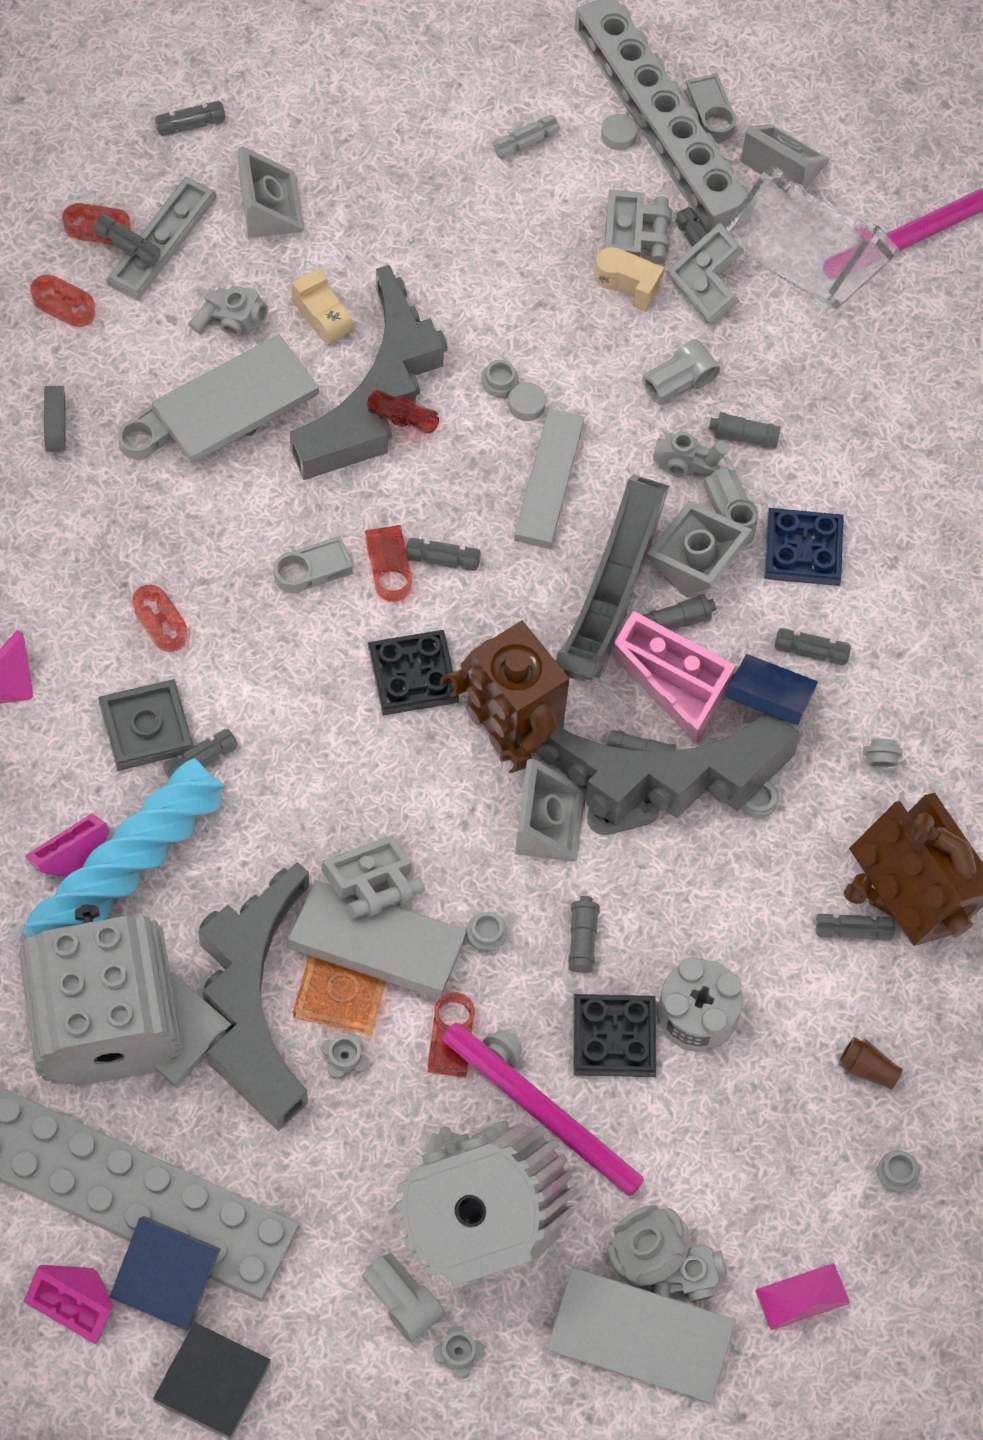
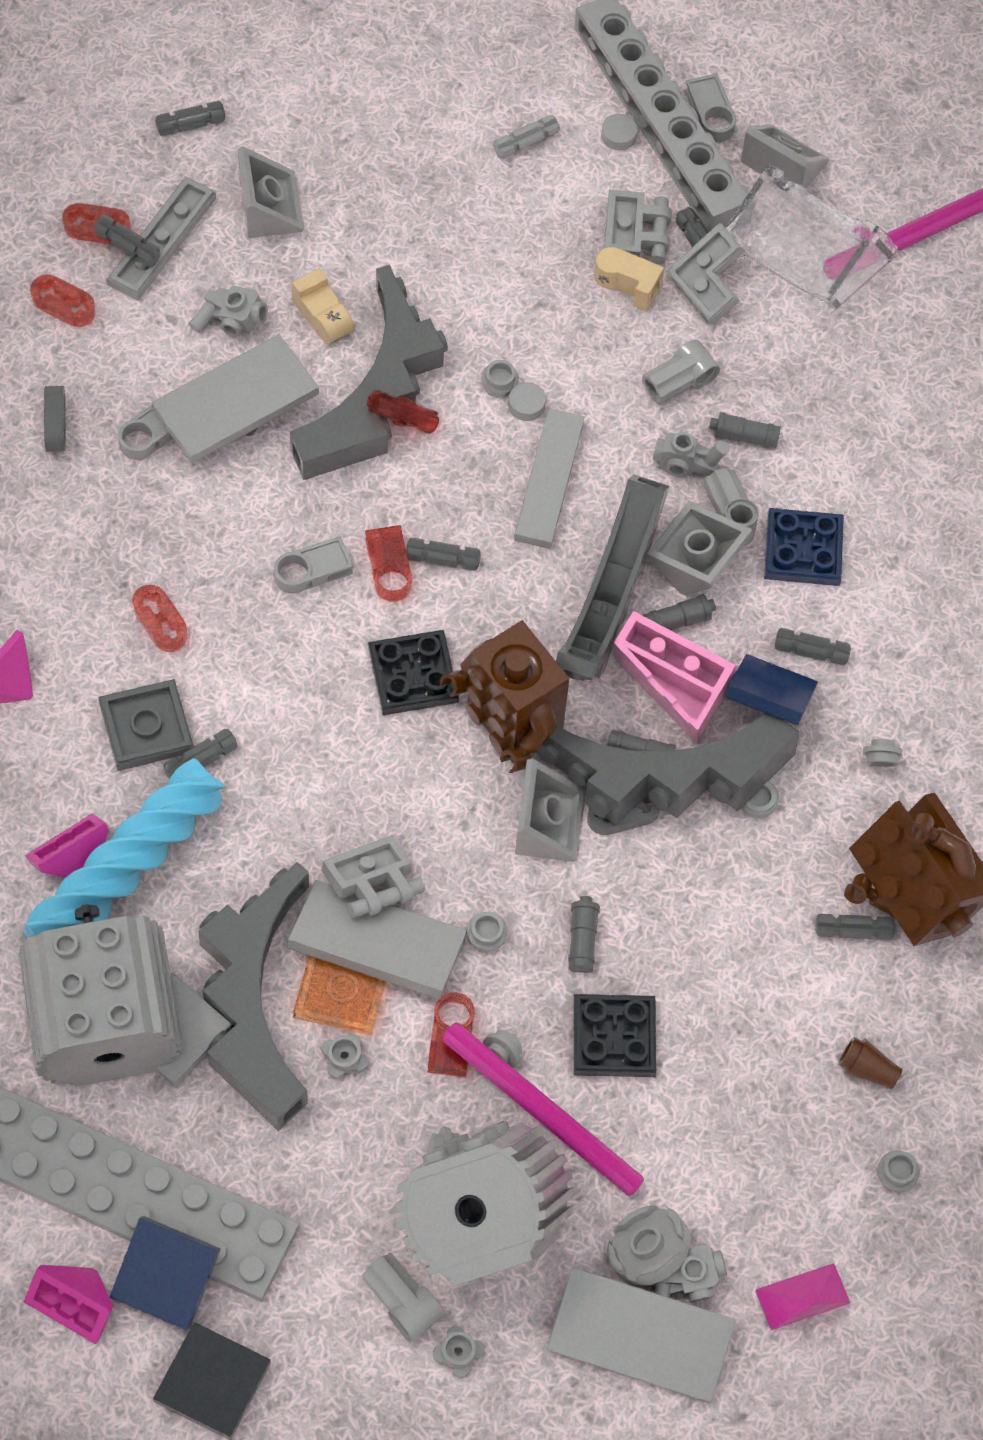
(704, 983): light grey brick -> none

